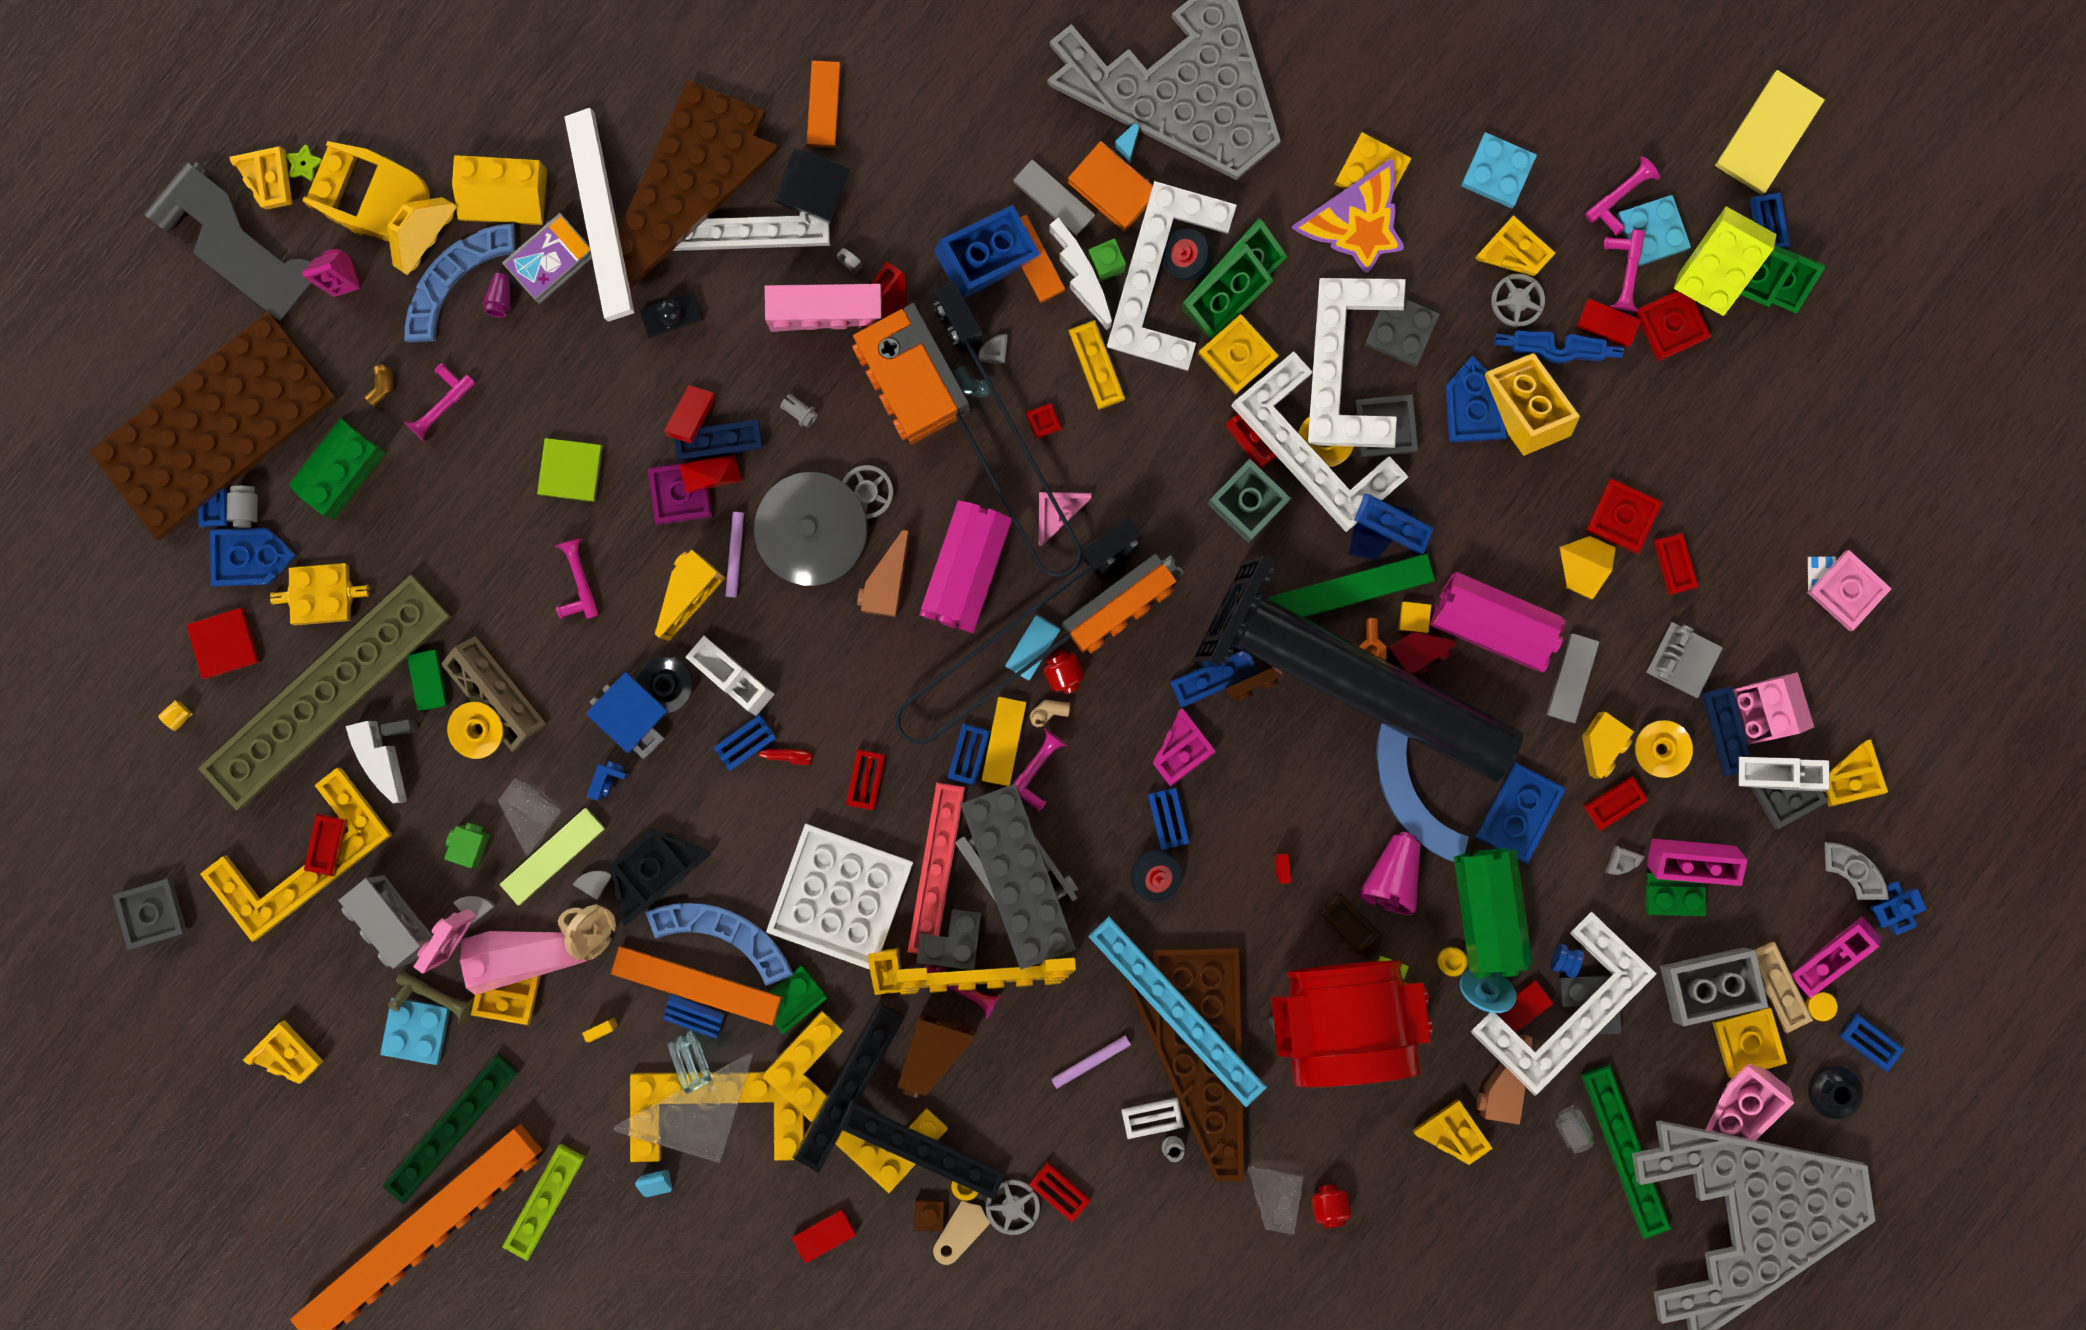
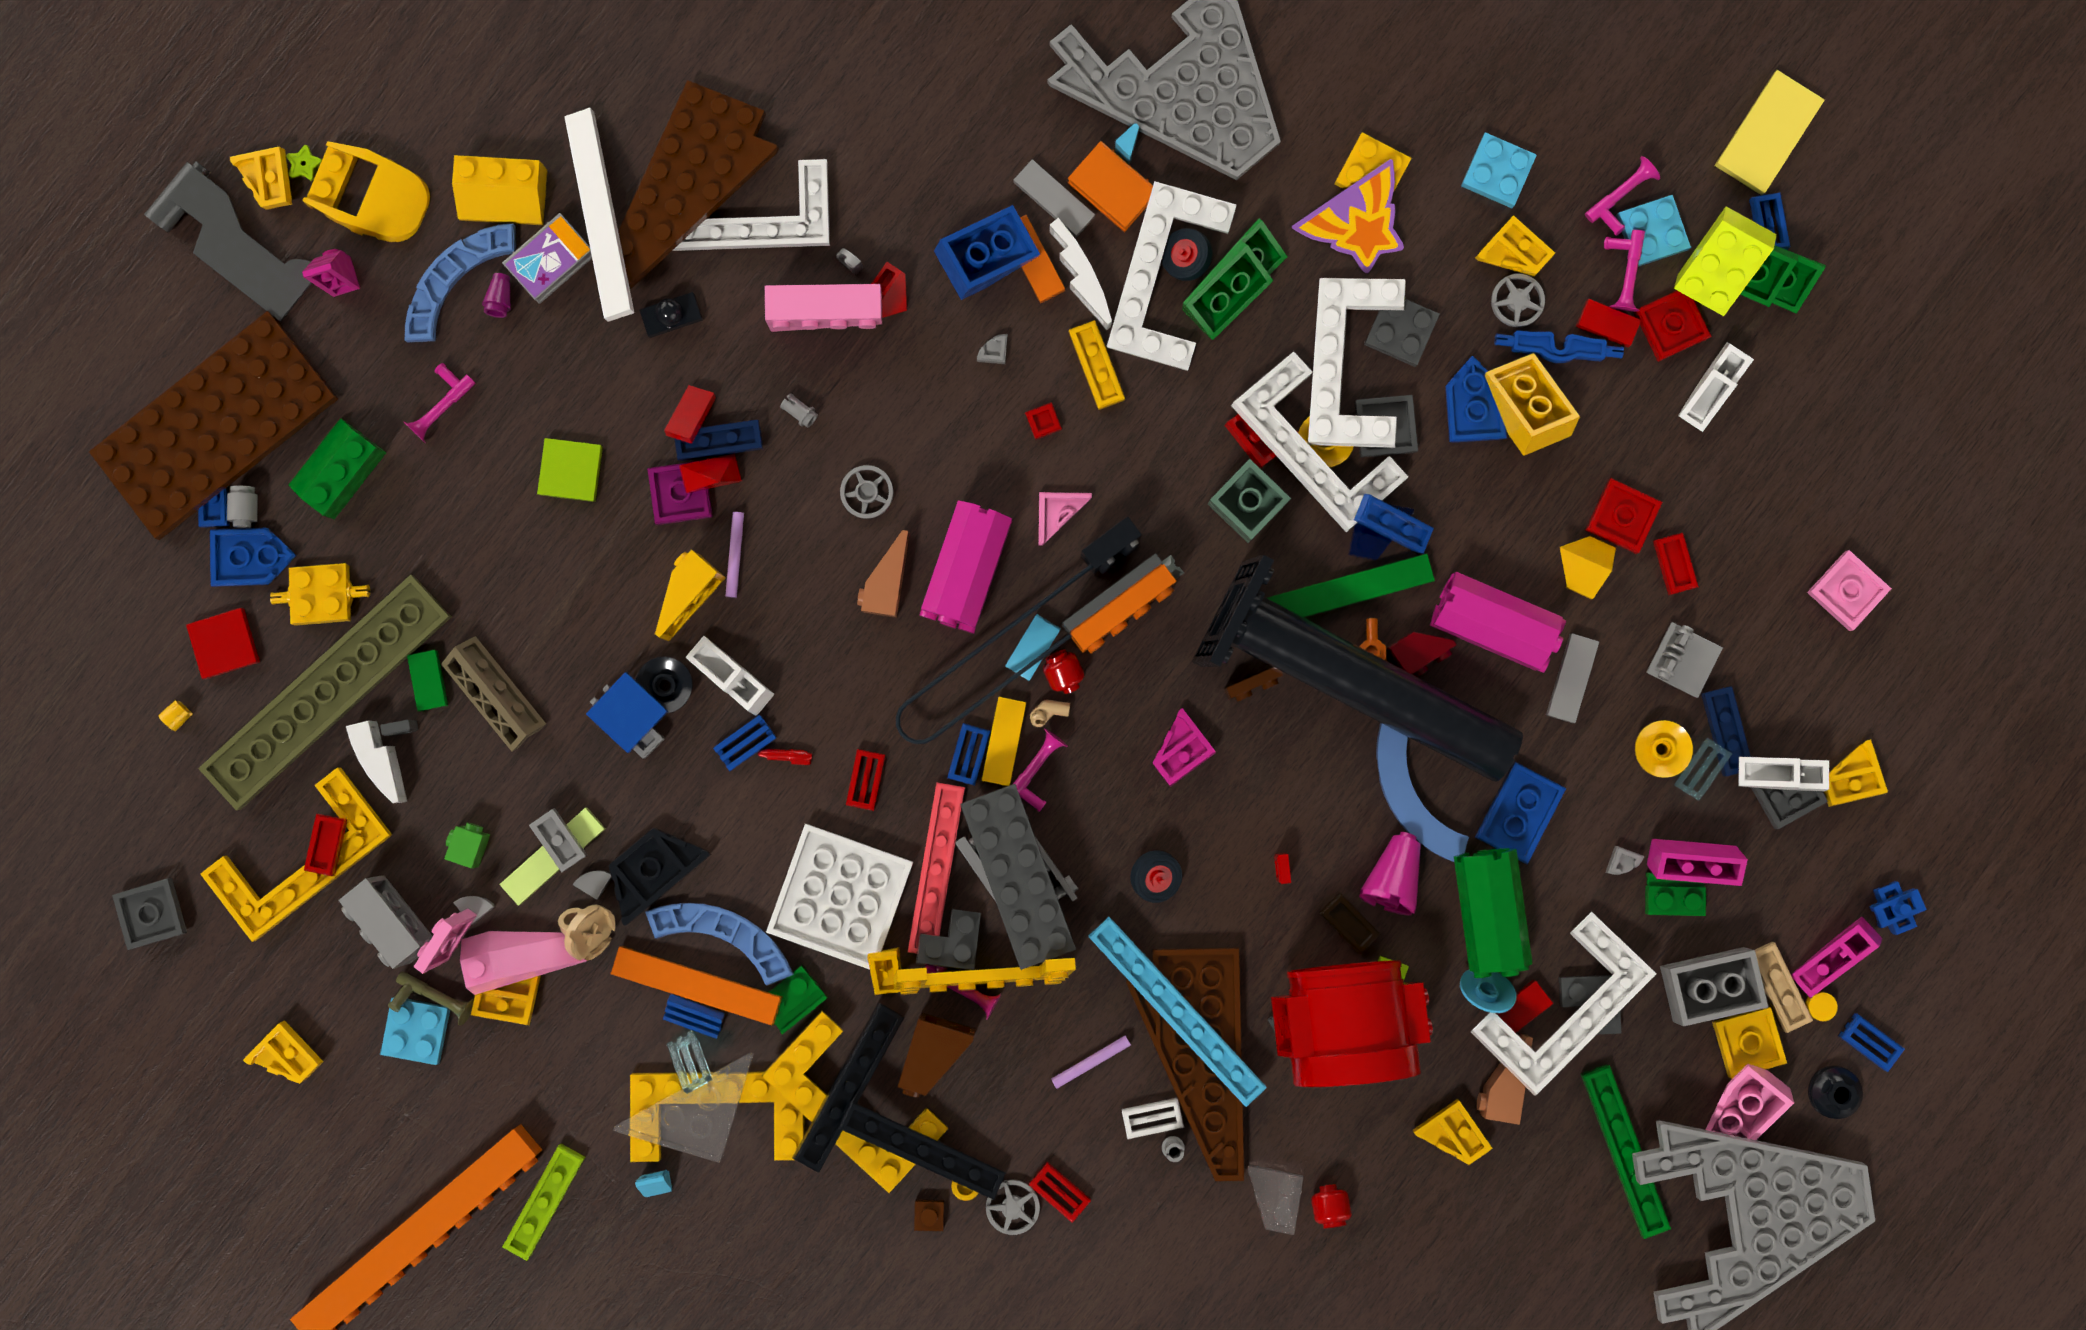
(383, 384): pearl gold arm -> none
(416, 229): yellow slope -> none
(451, 1128): dark green tile -> none
(463, 732): yellow dish -> none
(528, 814): clear wing -> none
(558, 840): none -> light grey plate
(586, 601): dark pink piece -> none
(600, 1030): yellow tile -> none
(601, 782): blue bracket -> none
(811, 185): black slope -> none
(811, 529): dark grey dish -> none
(823, 104): orange tile -> none
(823, 1235): red tile -> none
(922, 387): piece -> none
(961, 1231): tan piece -> none
(971, 386): clear light blue arm -> none
(1106, 260): bright green brick -> none
(1174, 842): blue tile -> none
(1213, 679): blue tile -> none
(1238, 354): yellow plate -> none
(1414, 617): yellow tile -> none
(1452, 961): yellow tile -> none
(1566, 960): blue wheel -> none
(1574, 1129): clear brick -> none
(1603, 743): yellow slope -> none
(1615, 803): red tile -> none
(1715, 386): none -> white slope
(1716, 749): none -> clear light blue tile
(1773, 708): bright pink slope -> none
(1817, 567): white sticker -> none
(1857, 869): light grey tile -> none

